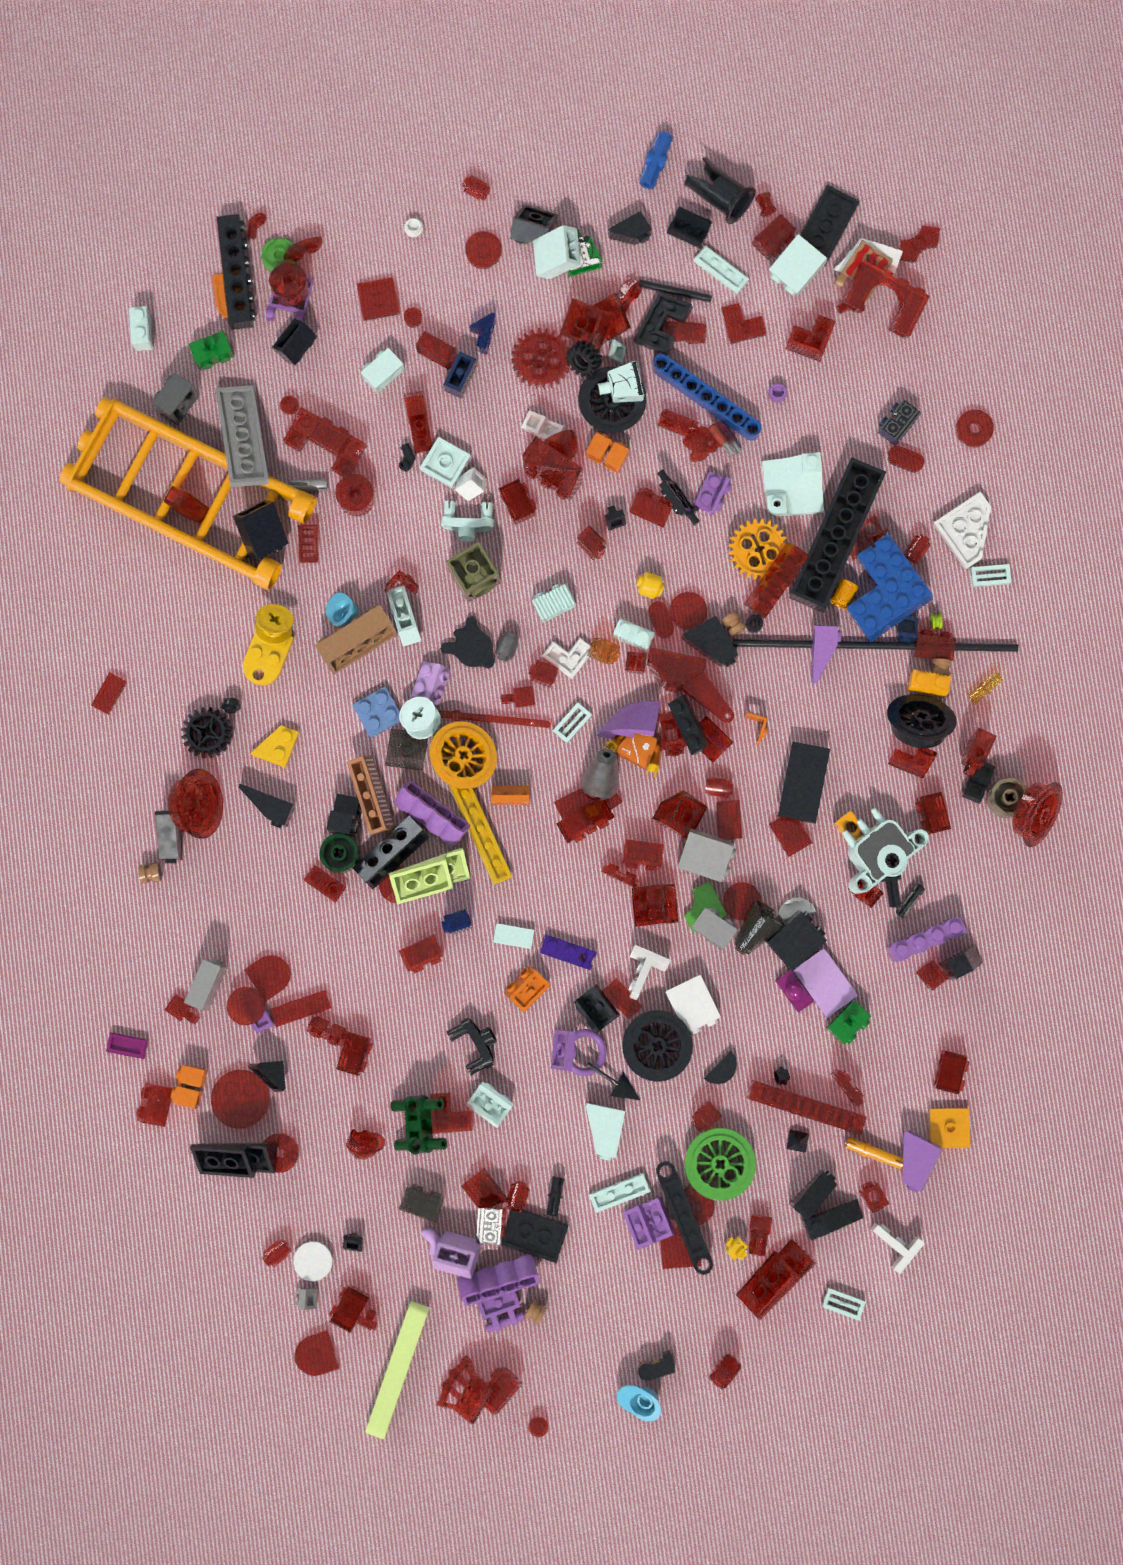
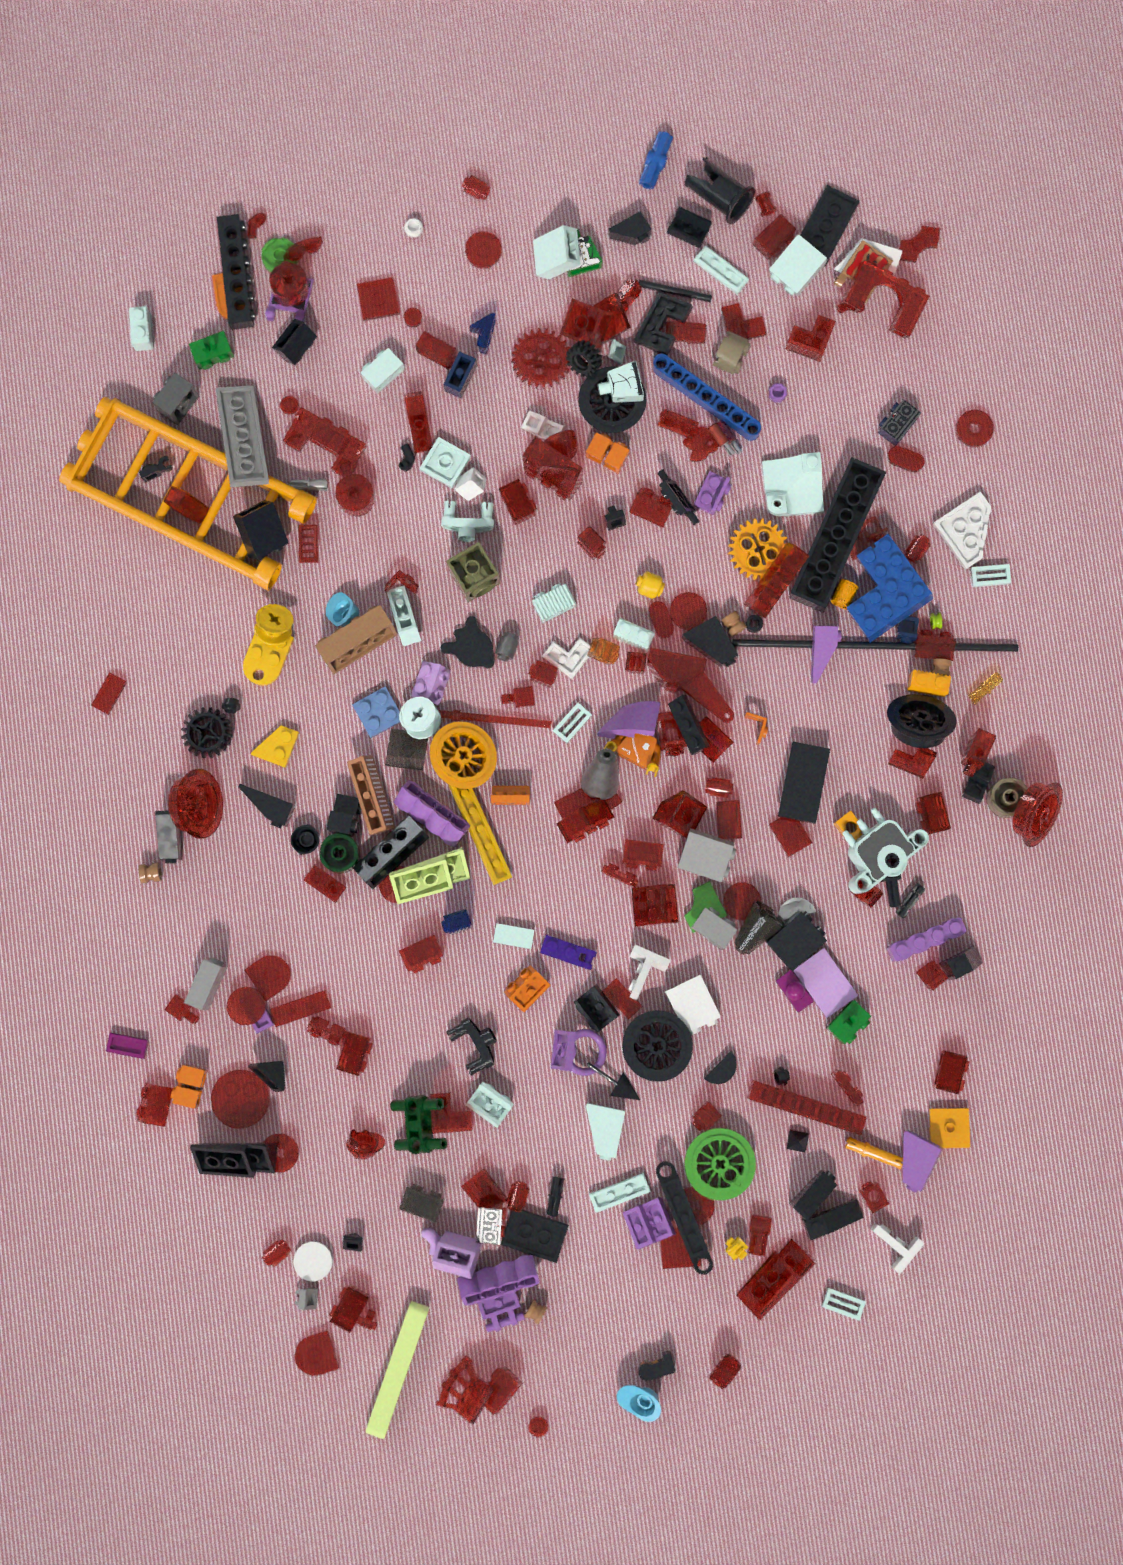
(153, 471): none -> black plate
(305, 839): none -> black hat
(531, 224): black slope -> none
(731, 353): none -> dark tan brick

